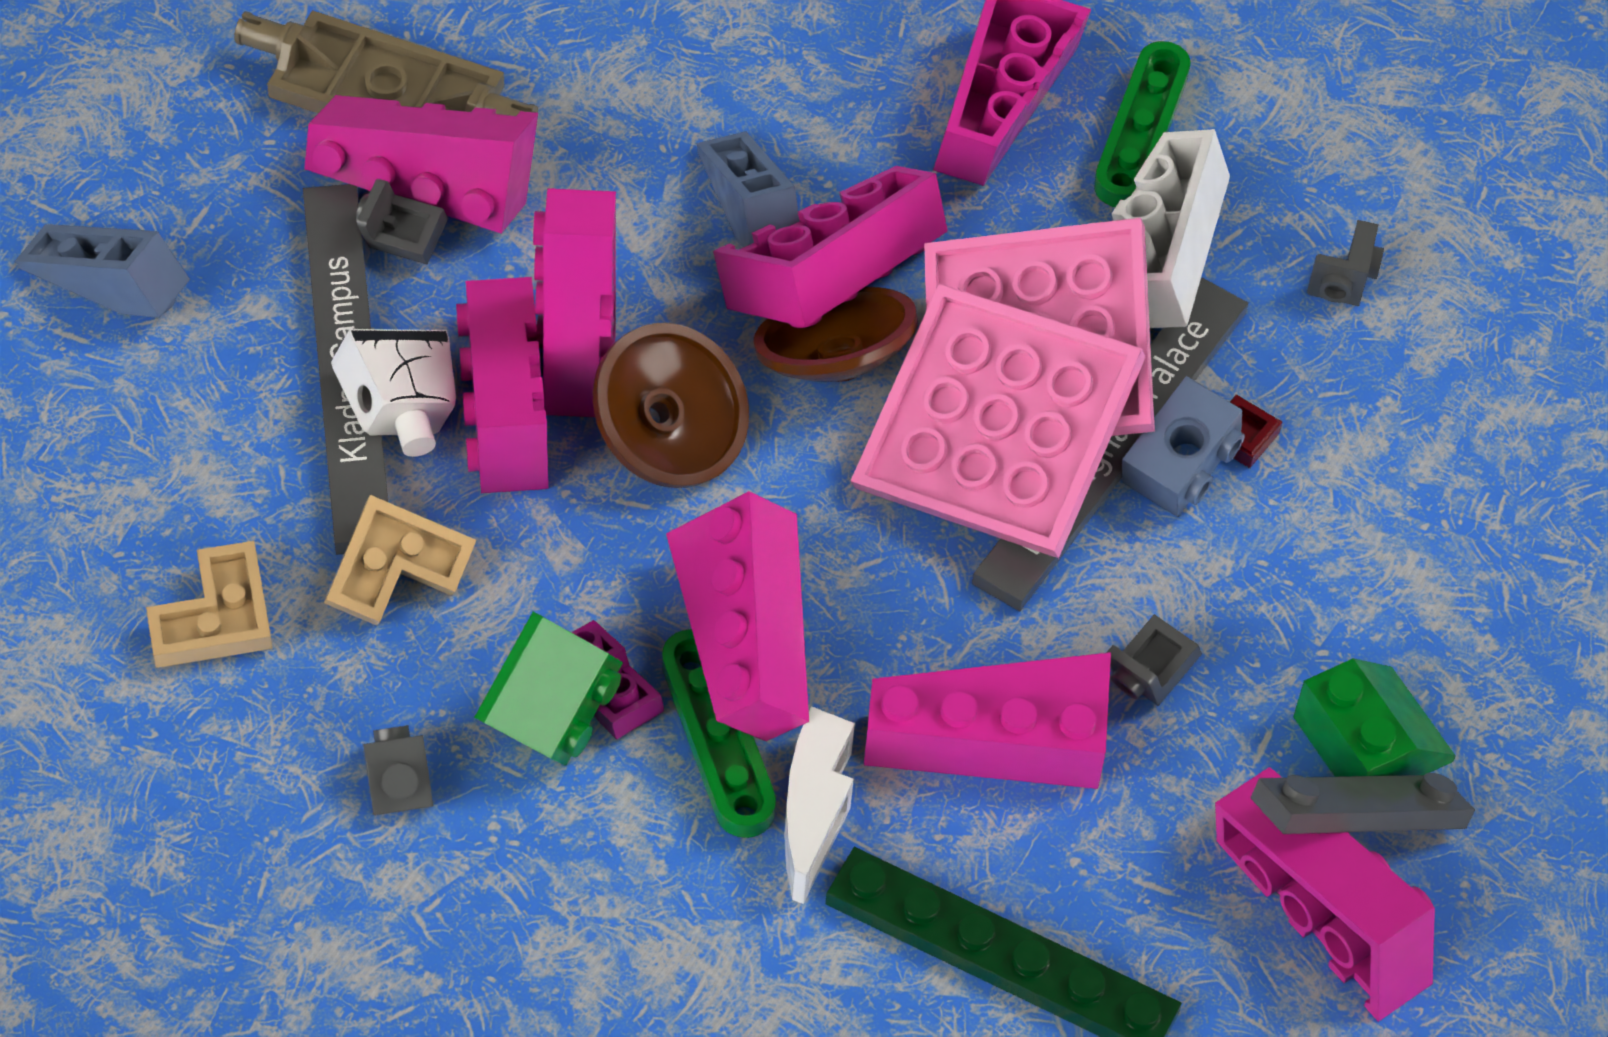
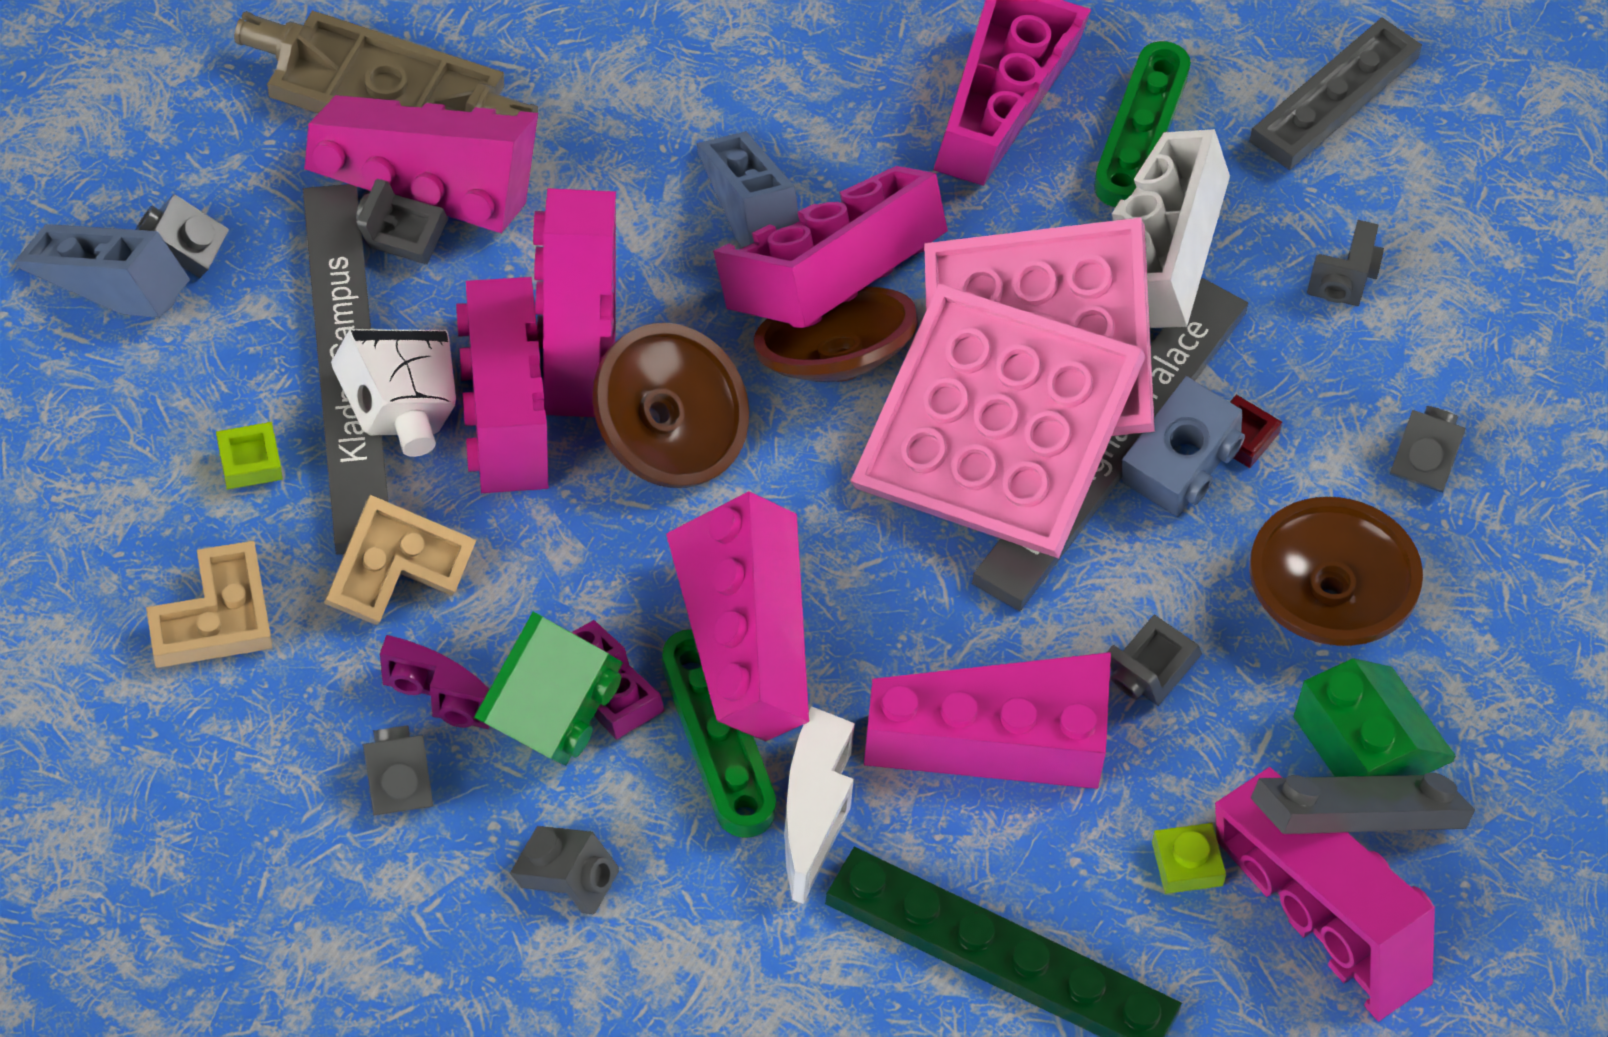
(187, 232): none -> bracket
(249, 455): none -> lime plate
(418, 670): none -> magenta slope
(568, 864): none -> dark grey bracket
(1188, 858): none -> lime plate
(1335, 93): none -> dark grey plate
(1341, 549): none -> reddish brown dish
(1428, 448): none -> dark grey bracket

